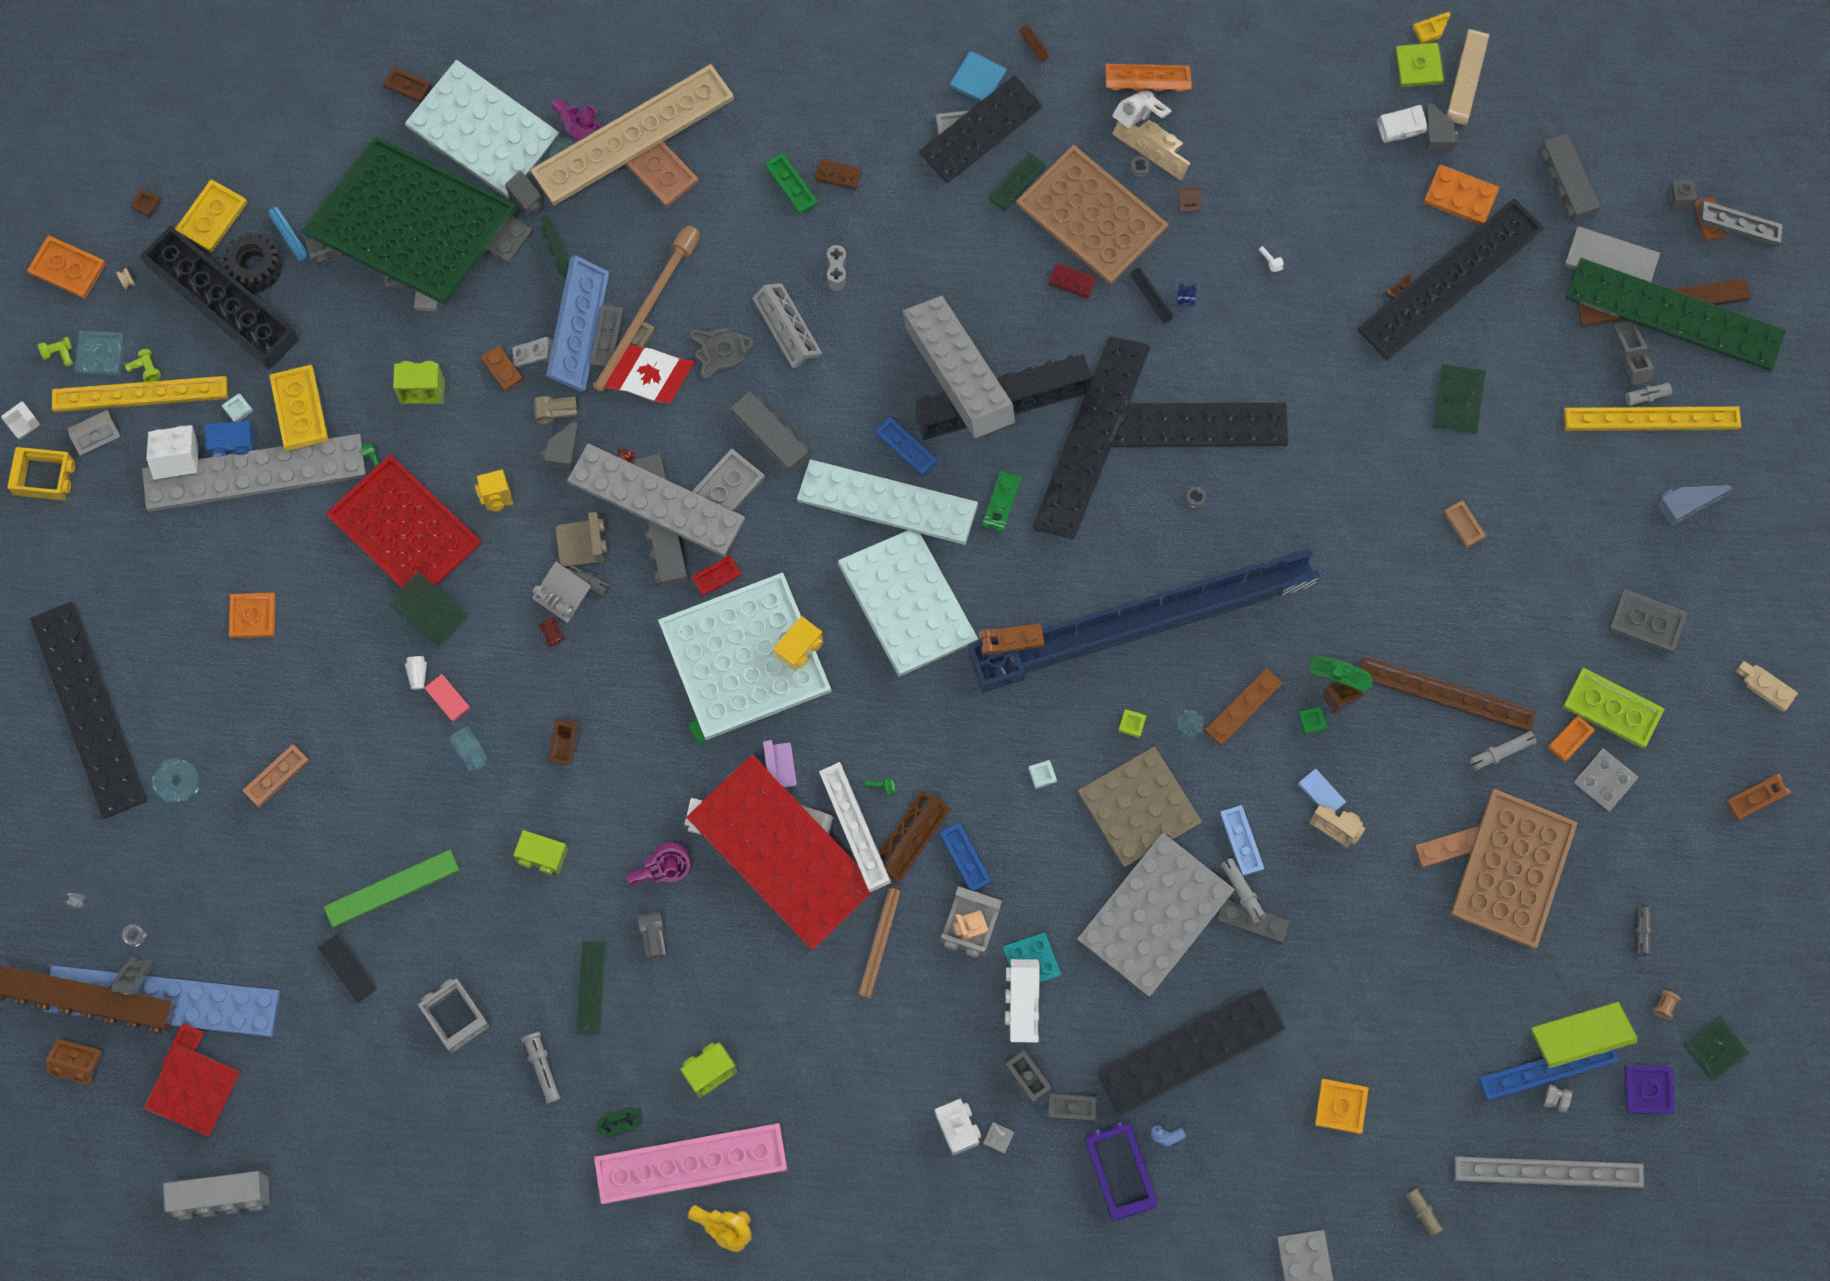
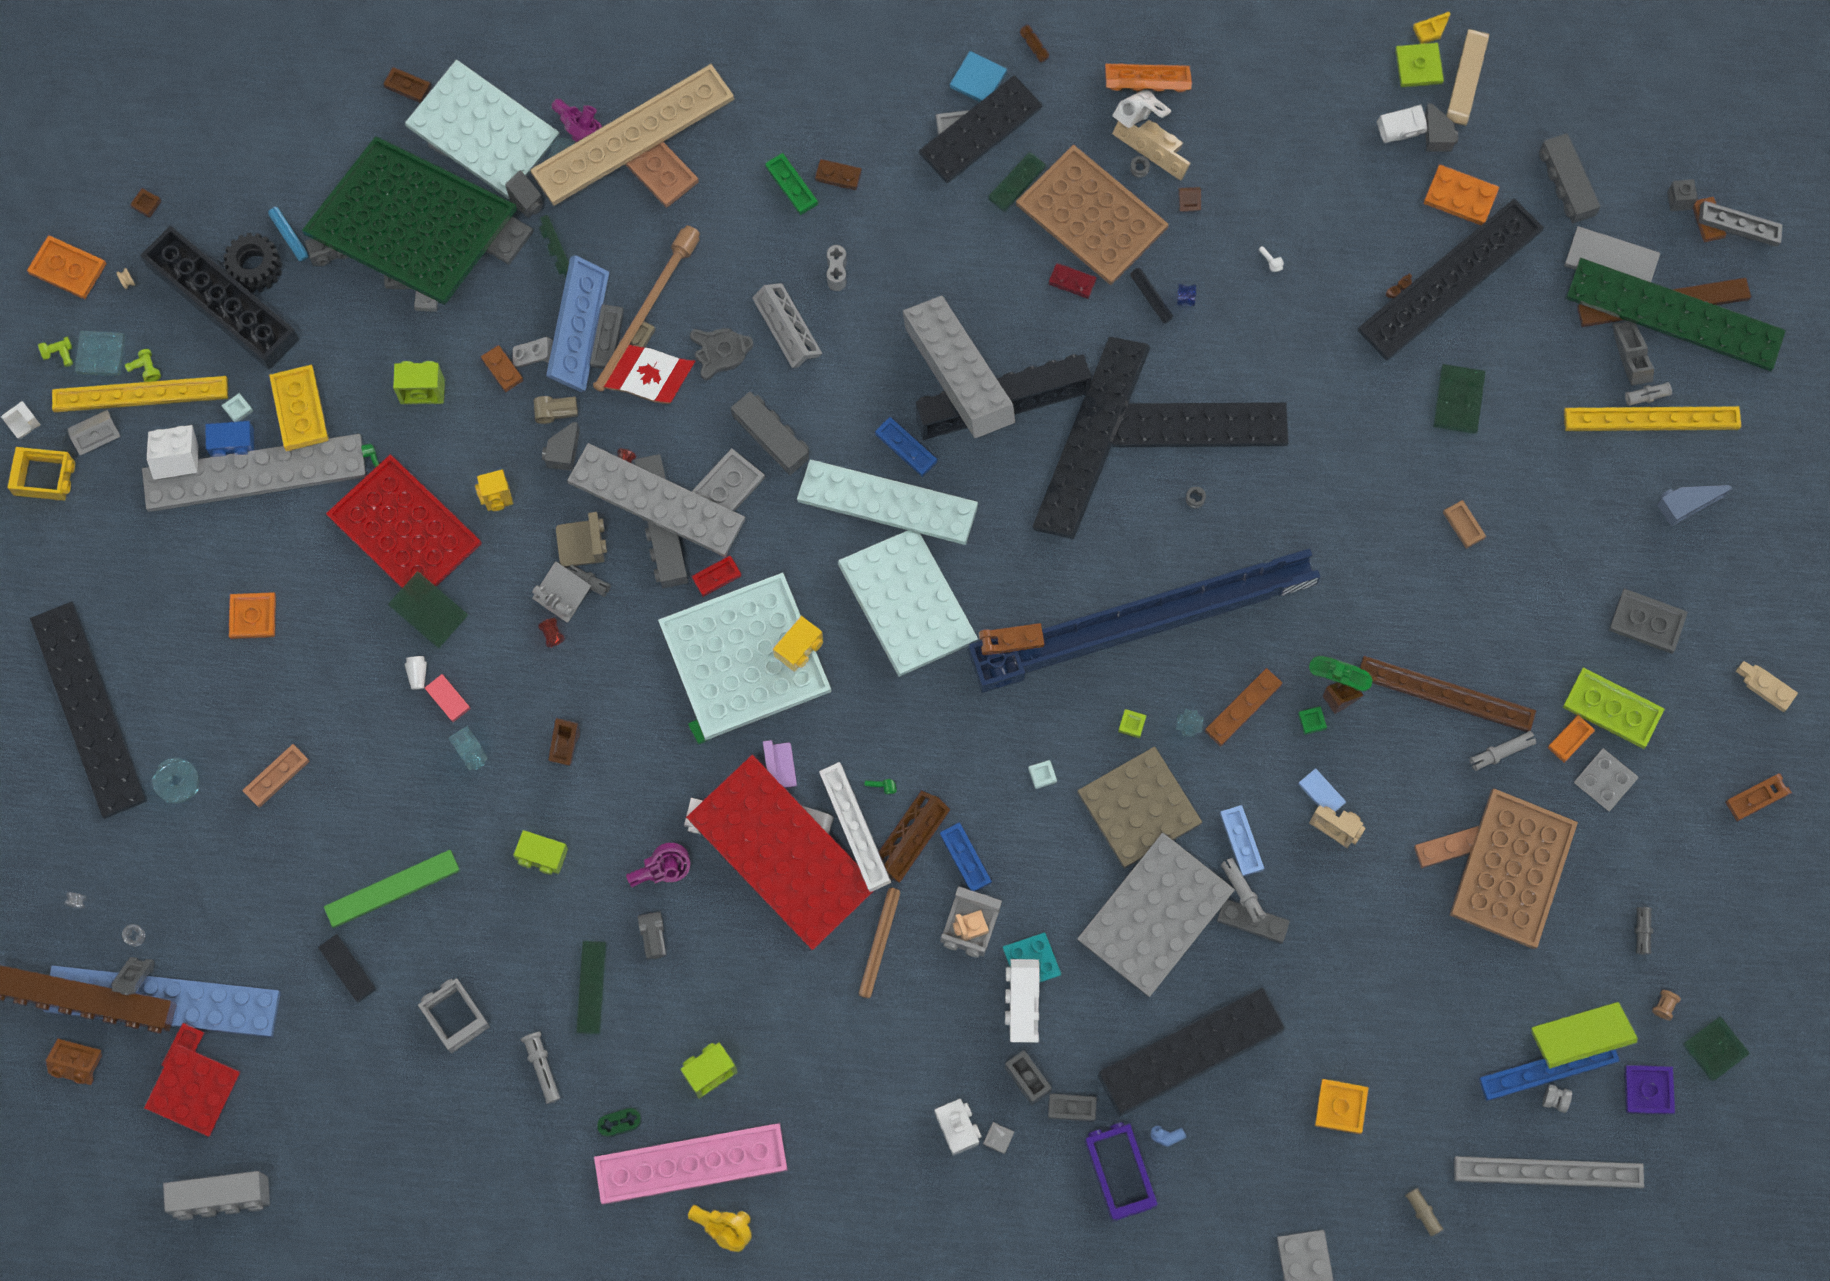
(211, 216): yellow plate -> none
(1002, 501): green plate -> none

